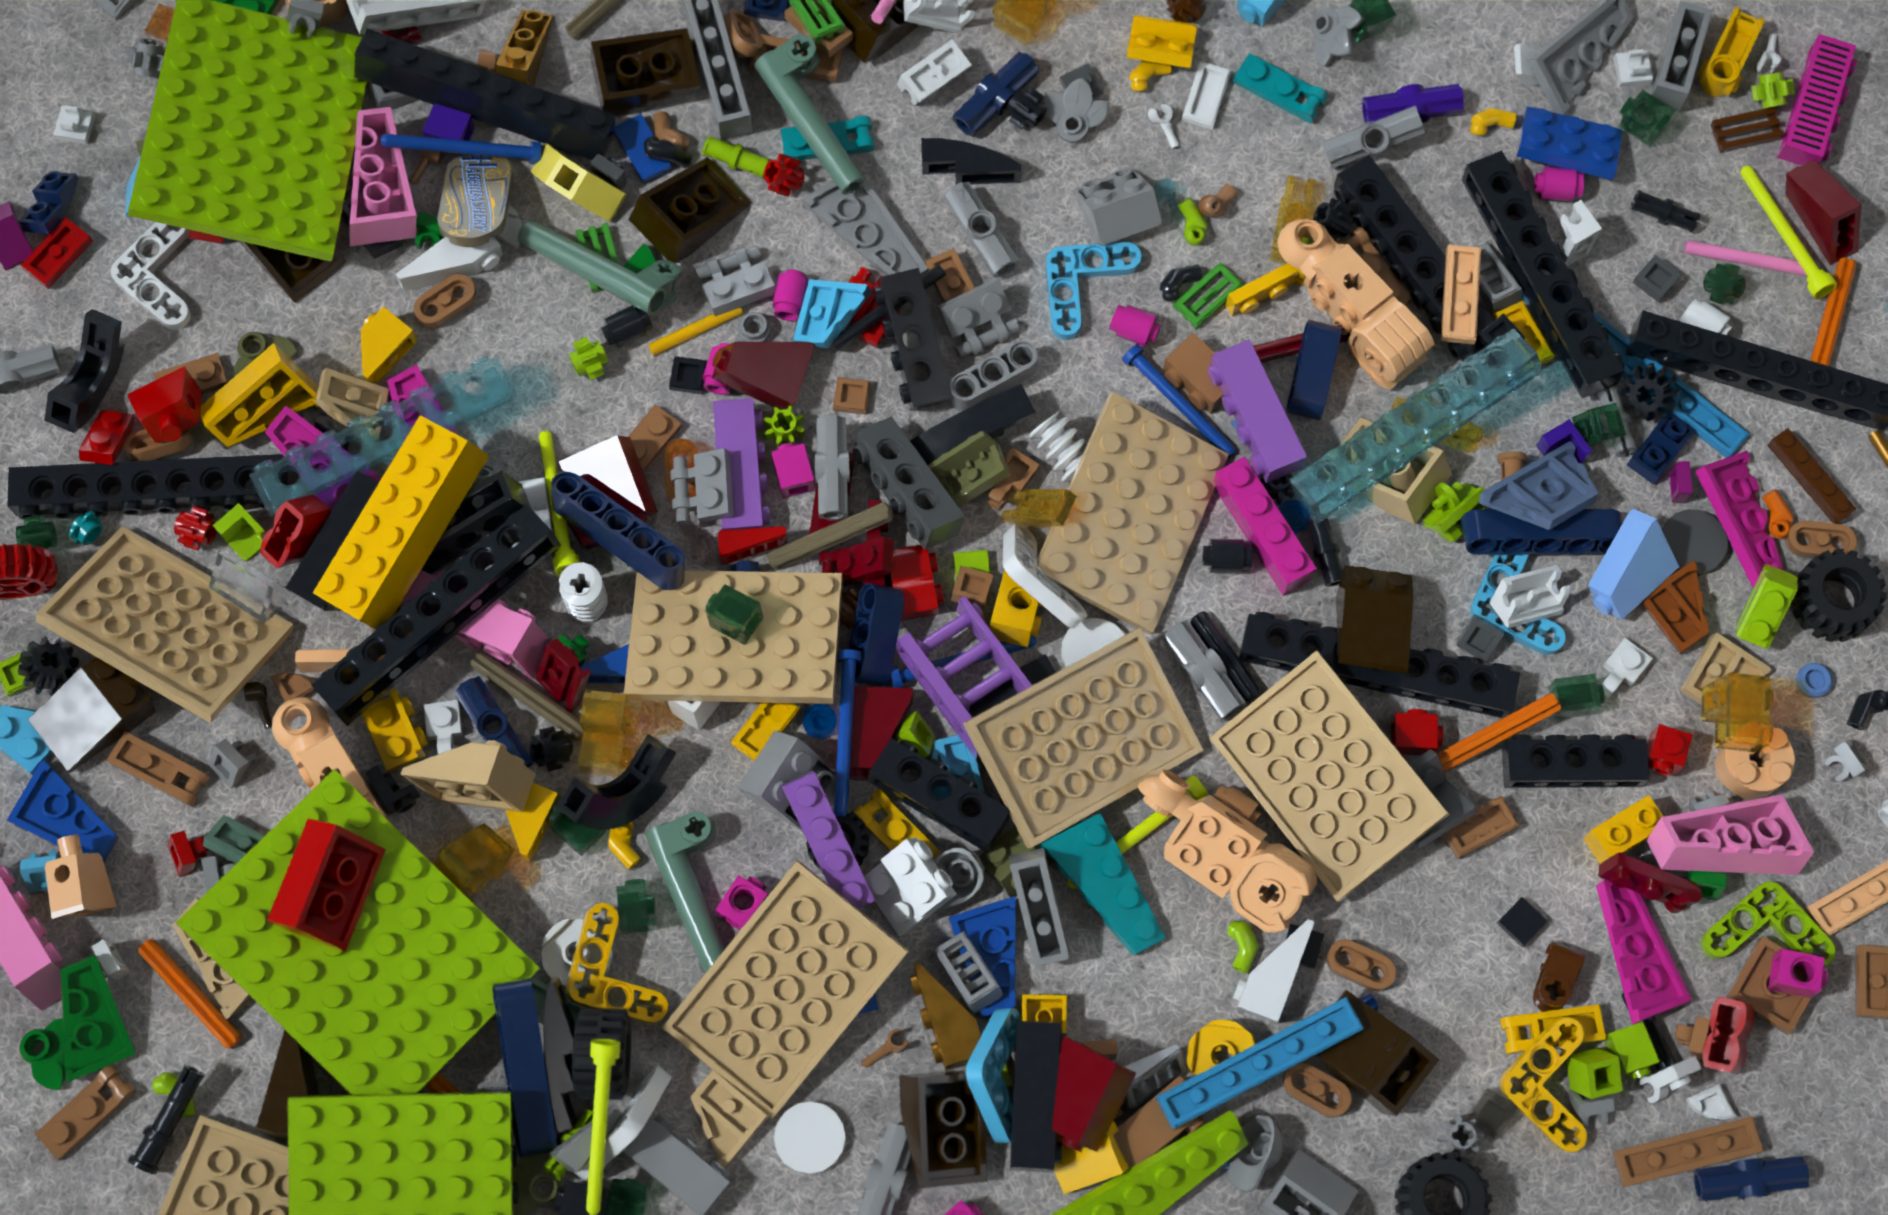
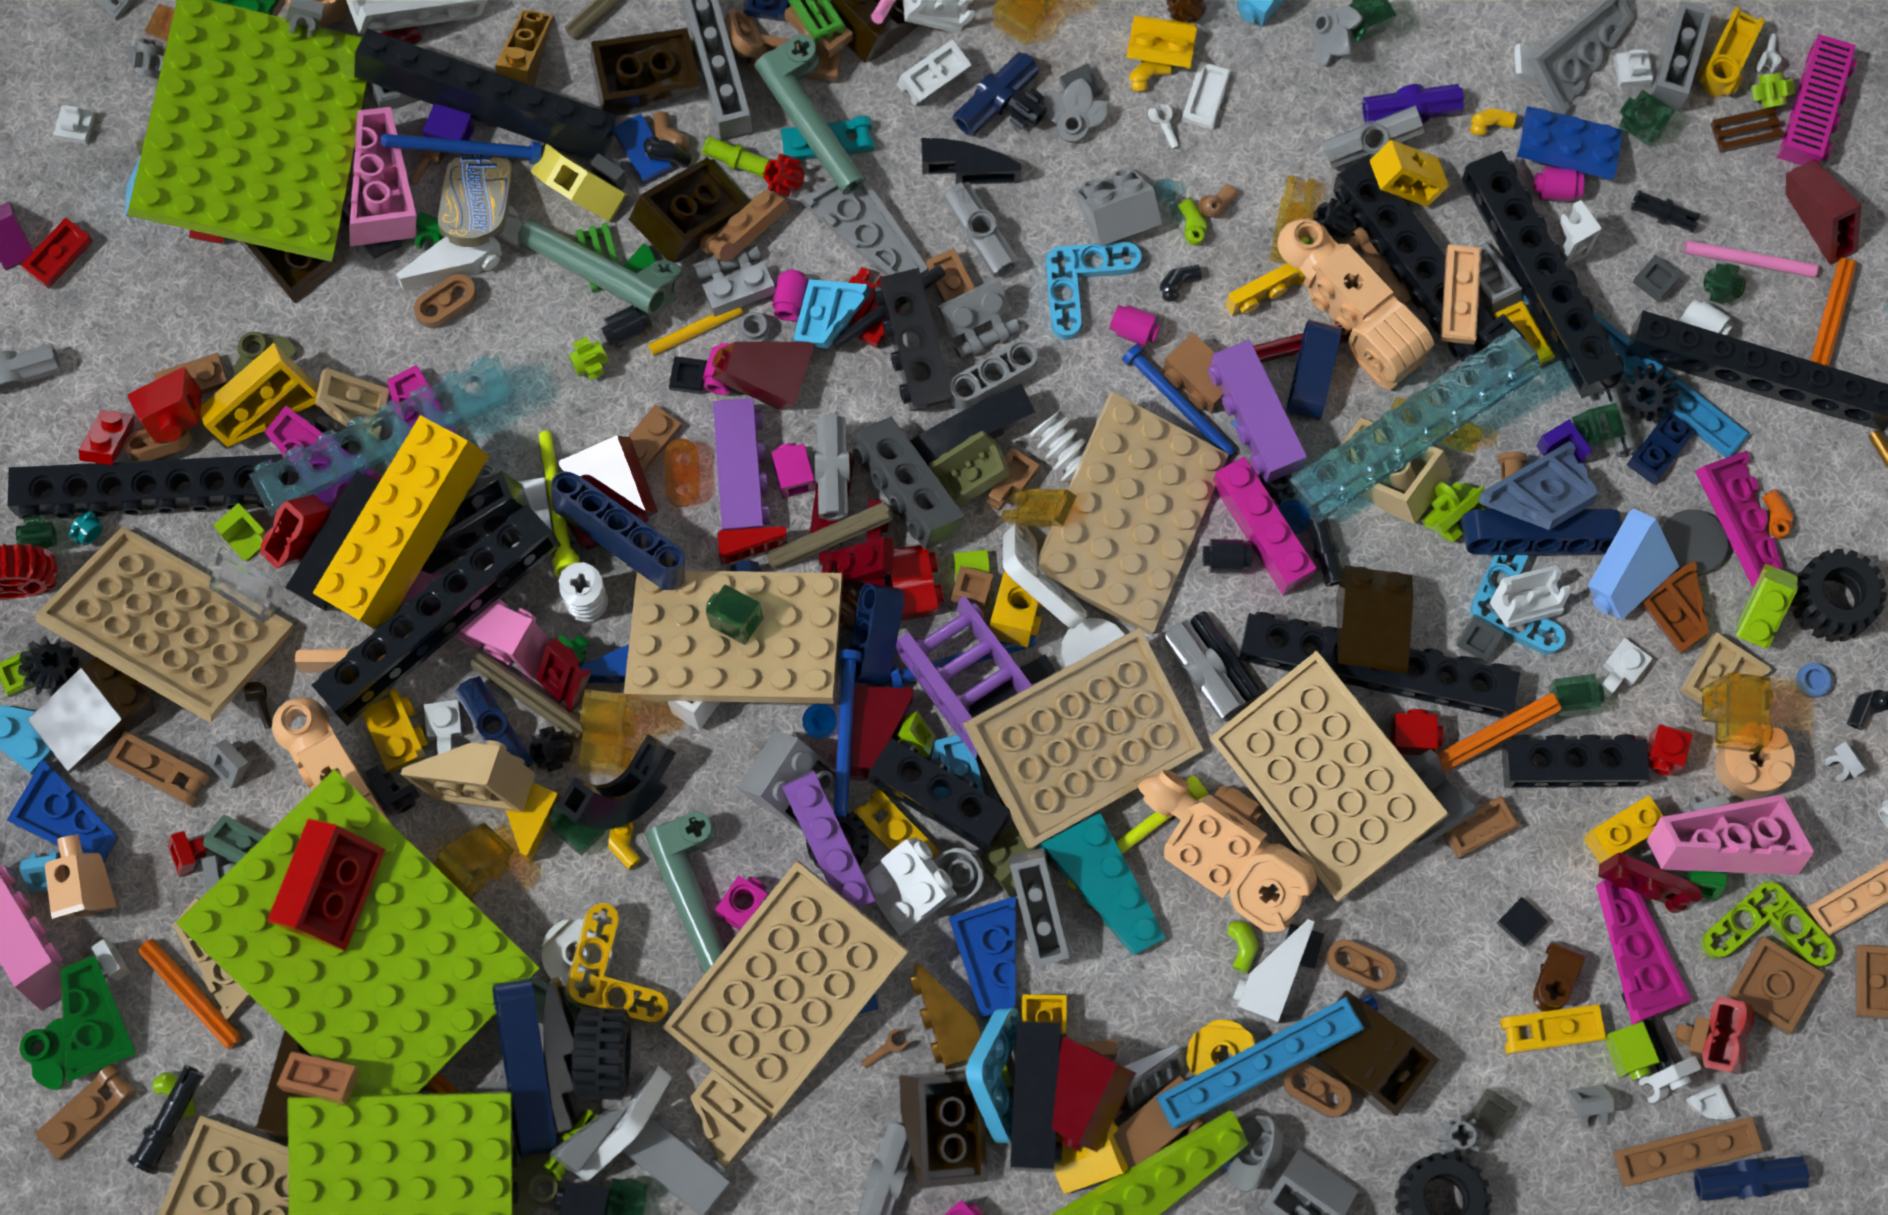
(52, 199): dark blue slope -> none
(97, 364): black arch -> none
(144, 278): white beam -> none
(195, 528): red gear -> none
(292, 685): medium nougat tile -> none
(318, 1078): none -> nougat plate
(383, 344): yellow slope -> none
(487, 60): medium nougat hand -> none
(605, 1055): neon yellow piece -> none
(635, 907): clear green brick -> none
(712, 484): light grey plate -> none
(744, 226): none -> medium nougat plate
(761, 725): yellow plate -> none
(778, 433): lime gear -> none
(809, 1138): white tile -> none
(851, 395): medium nougat tile -> none
(982, 997): light grey slope -> none
(1188, 314): bright green tile -> none
(1279, 88): teal plate -> none
(1409, 173): none -> yellow brick
(1535, 1091): yellow beam -> none
(1594, 1073): lime brick -> none
(1680, 482): magenta tile -> none
(1782, 974): dark pink brick -> none
(1811, 476): reddish brown piece -> none
(1818, 280): neon yellow piece -> none
(1819, 538): medium nougat plate -> none

